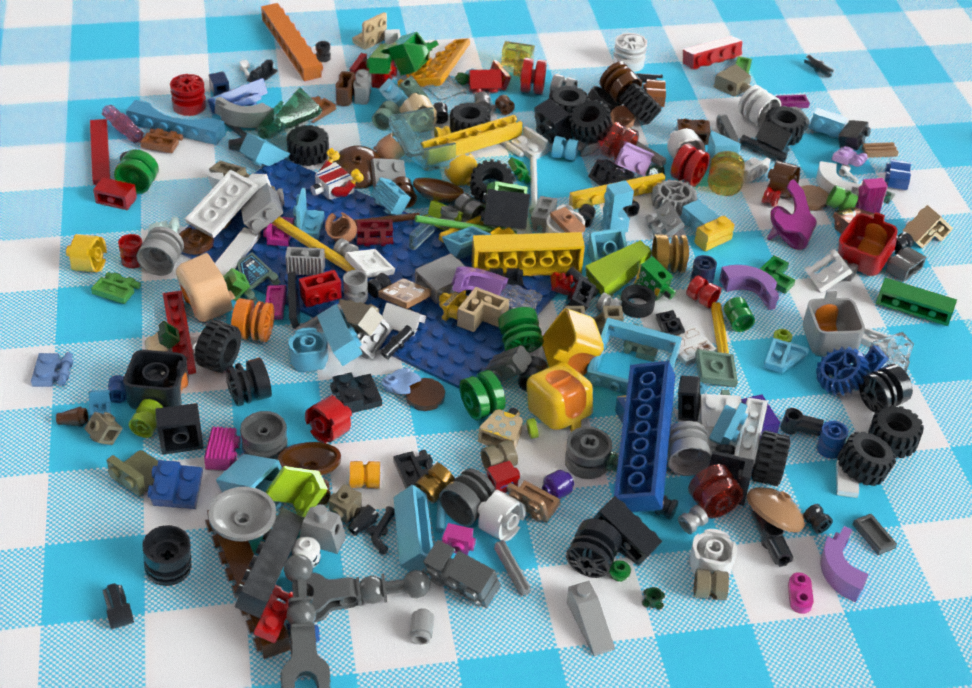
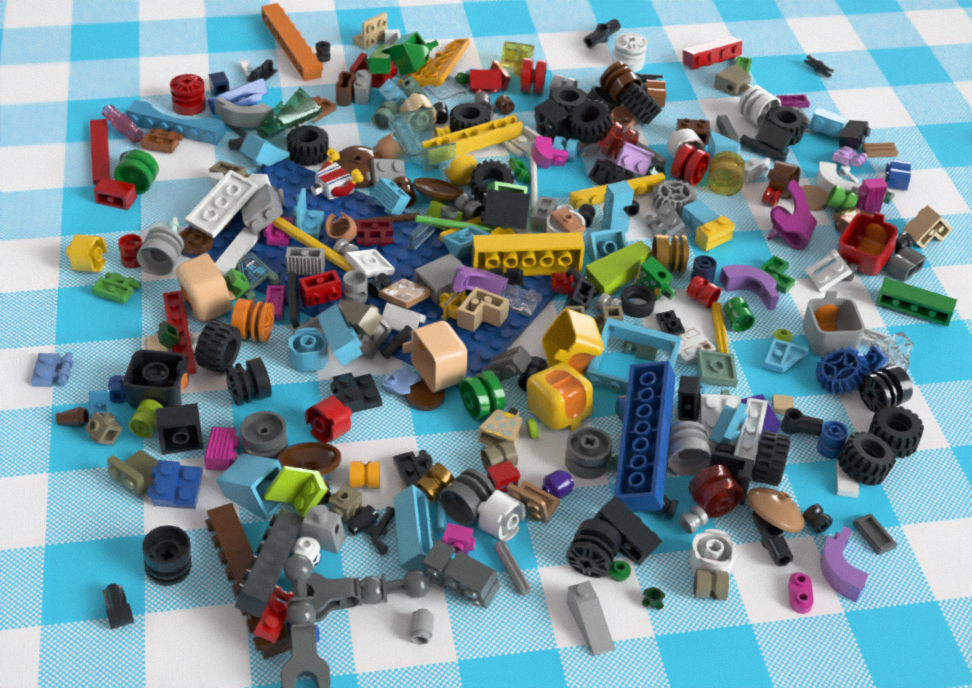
(242, 513): light grey dish -> none
(438, 355): none -> light nougat piece
(521, 328): green wheel -> none
(544, 154): none -> dark pink brick
(602, 33): none -> black piece
(781, 403): none -> tan tile

